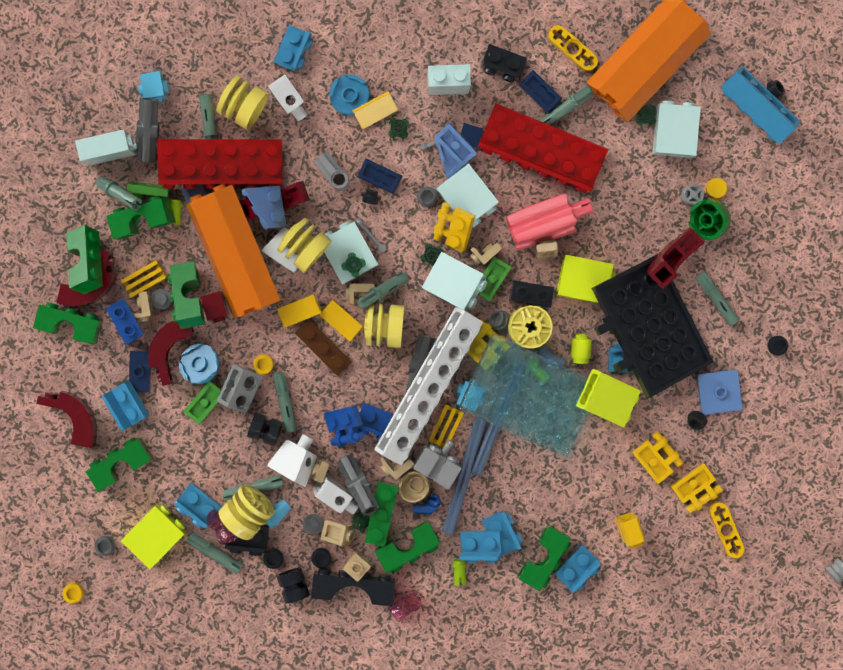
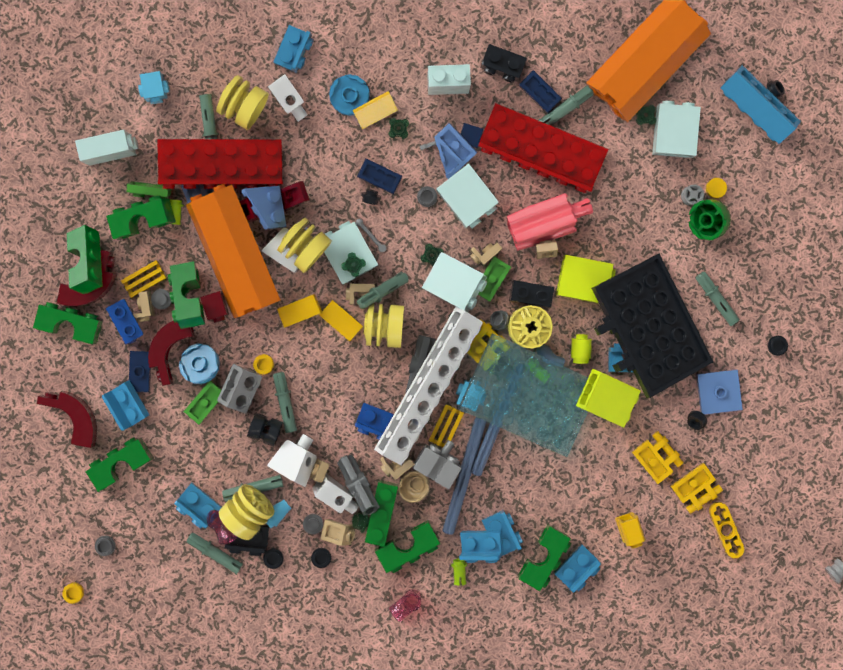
(112, 189): sand green axle -> none
(147, 129): dark grey piece -> none
(154, 535): neon yellow brick -> none
(293, 585): black wheel -> none
(323, 347): reddish brown plate -> none
(327, 583): black arch -> none
(331, 170): light grey piece -> none
(343, 419): blue plate -> none
(357, 565): tan bracket -> none
(428, 507): blue arm -> none
(459, 229): yellow plate -> none
(557, 43): yellow beam -> none
(667, 262): dark red arch -> none

